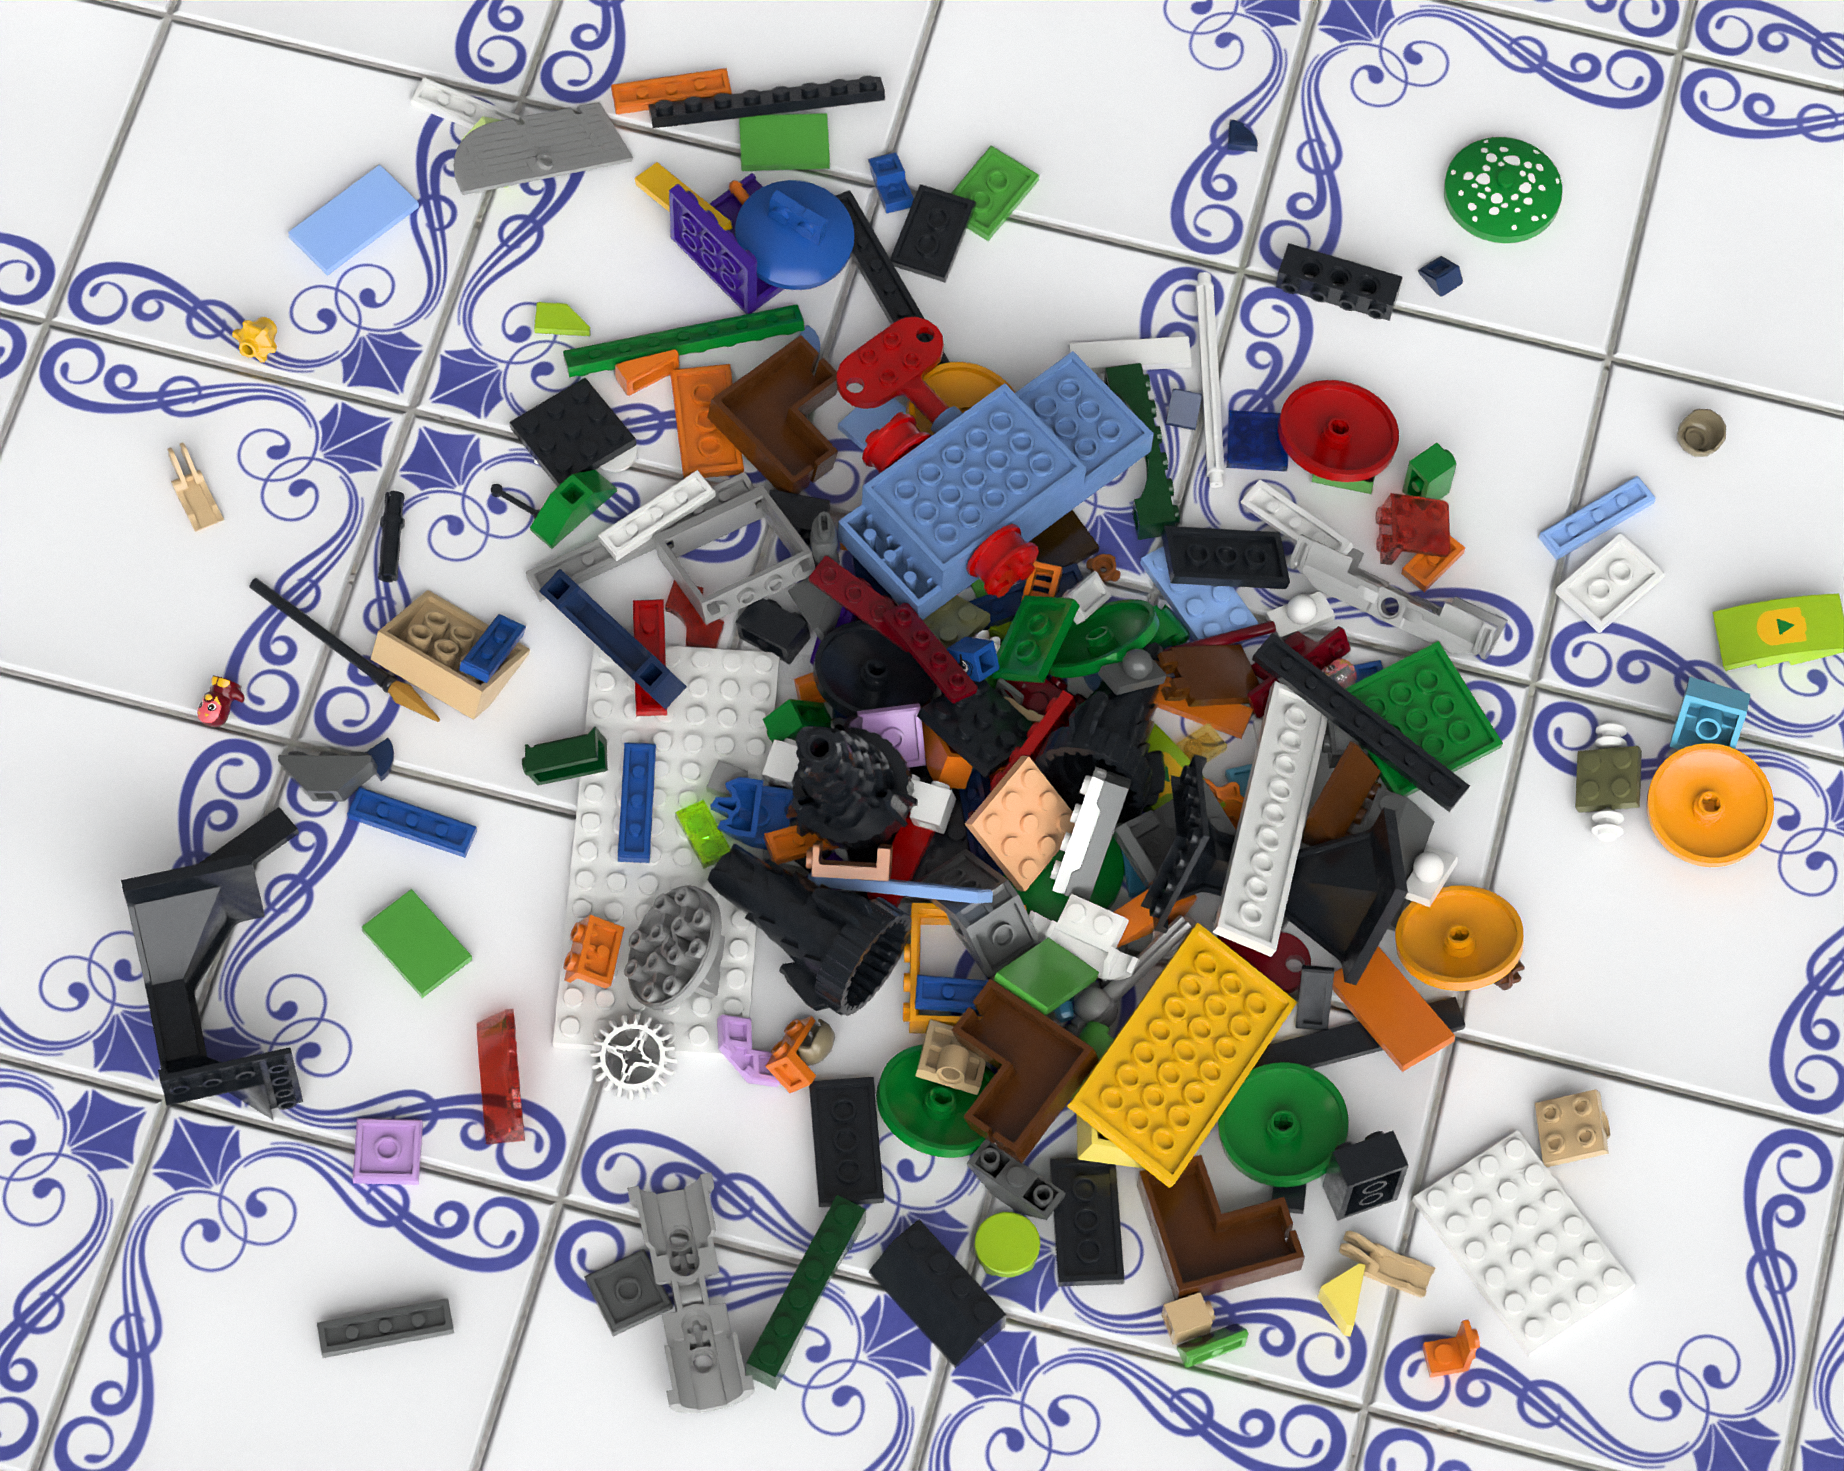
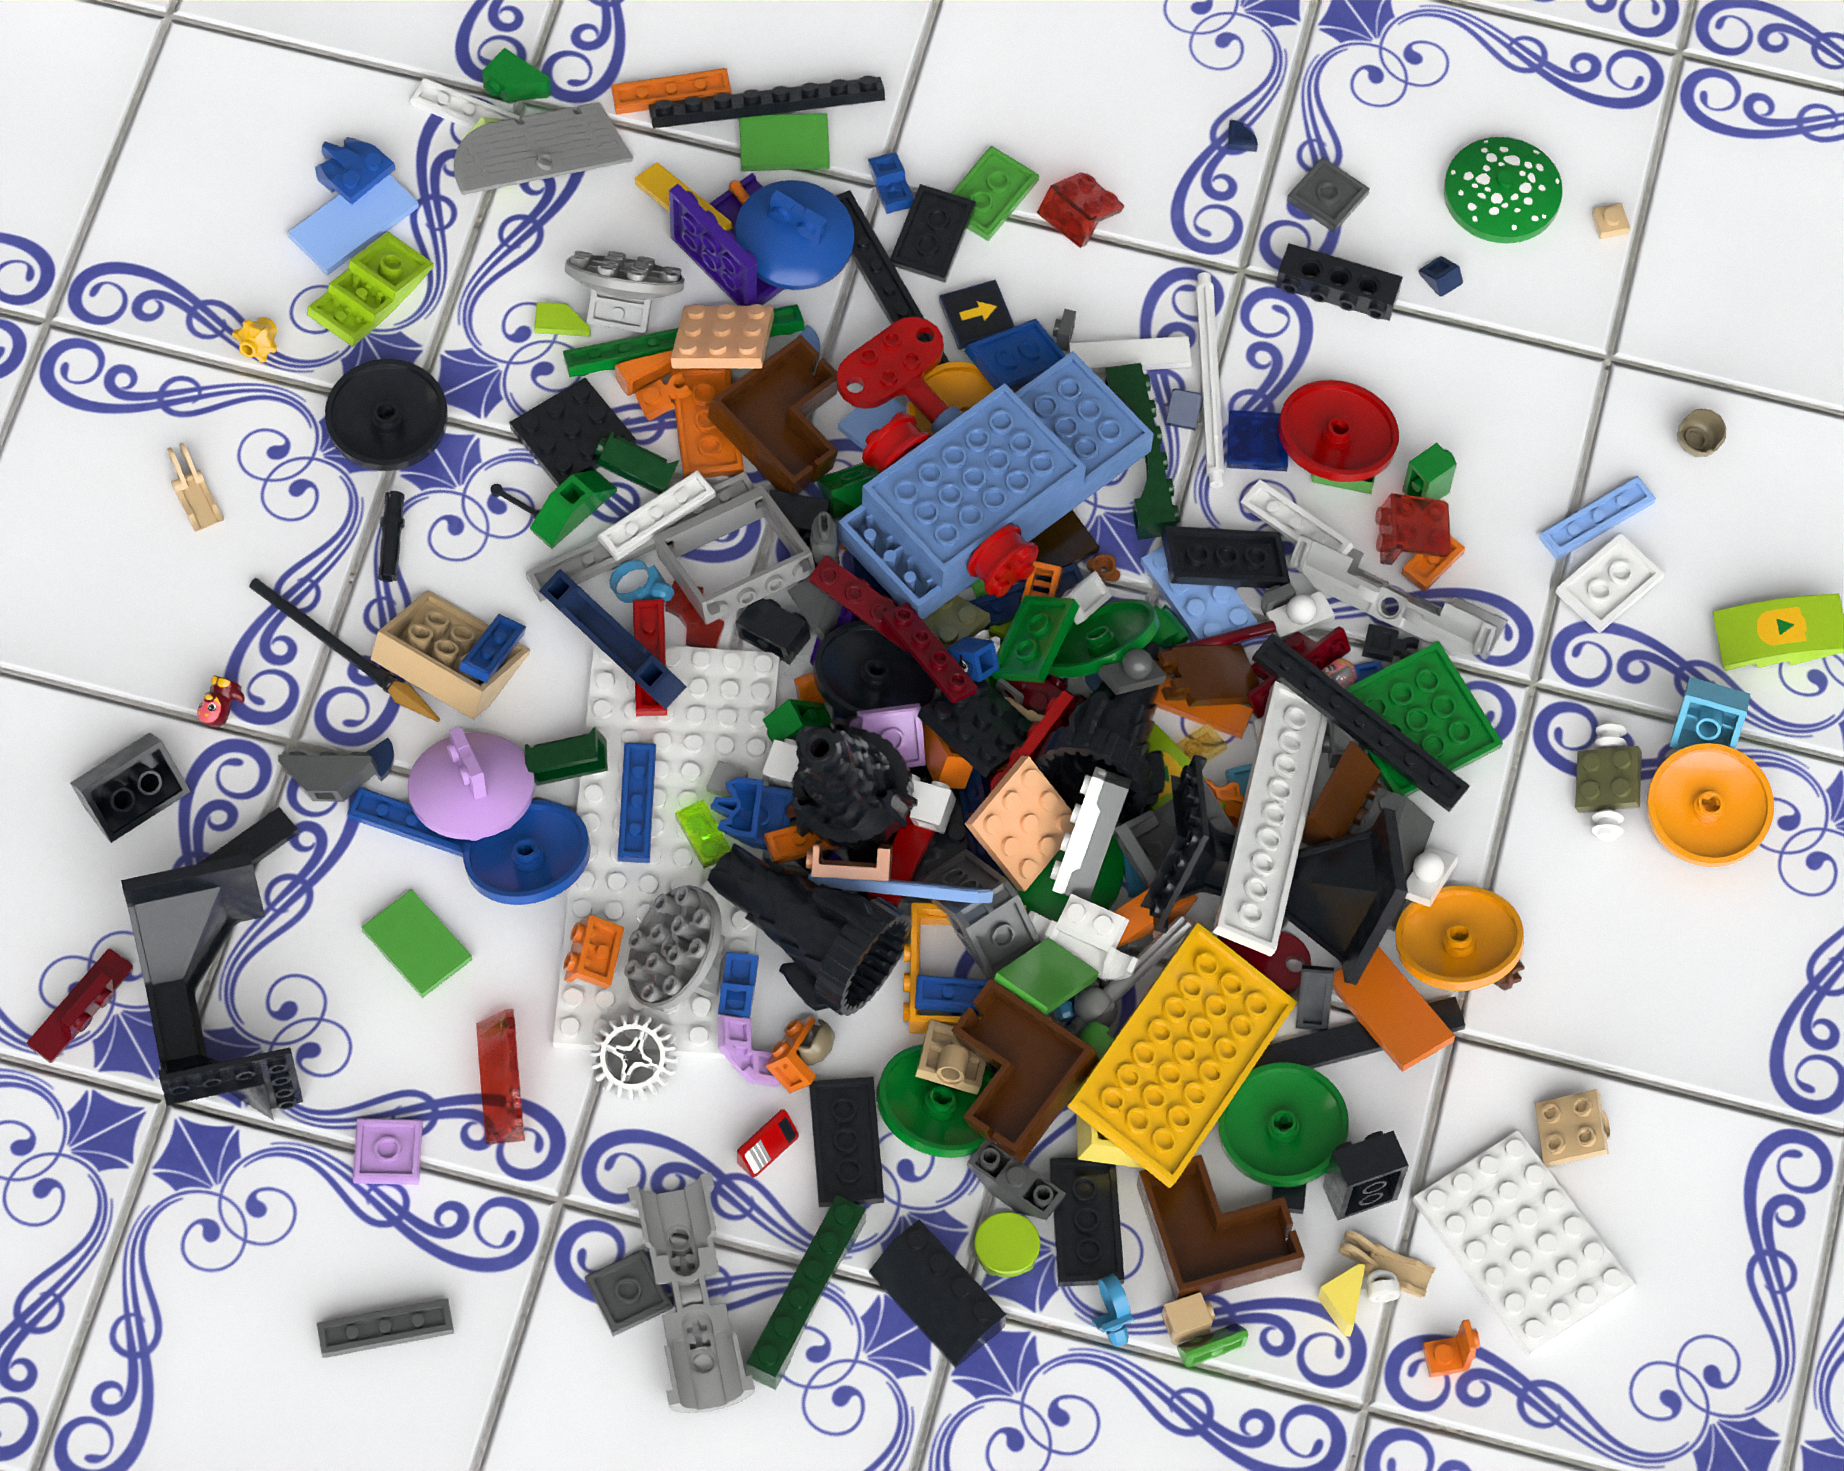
(80, 1005): none -> dark red bracket
(130, 787): none -> black slope
(352, 168): none -> blue plate
(370, 288): none -> lime slope
(386, 414): none -> black dish
(470, 785): none -> lavender bracket
(514, 79): none -> green slope
(531, 858): none -> blue dish
(620, 293): none -> light grey bracket
(634, 463): none -> dark green window
(653, 589): none -> dark azure piece
(659, 397): none -> orange plate
(722, 336): none -> light nougat plate
(738, 985): none -> blue slope
(767, 1144): none -> slope
(845, 488): none -> green slope
(975, 313): none -> black tile
(1015, 355): none -> blue tile
(1064, 329): none -> dark grey plate
(1078, 206): none -> clear red bracket
(1118, 1311): none -> dark azure piece
(1276, 597): none -> dark grey plate
(1328, 194): none -> dark grey tile
(1382, 1290): none -> white tile
(1383, 644): none -> black plate
(1610, 221): none -> tan plate

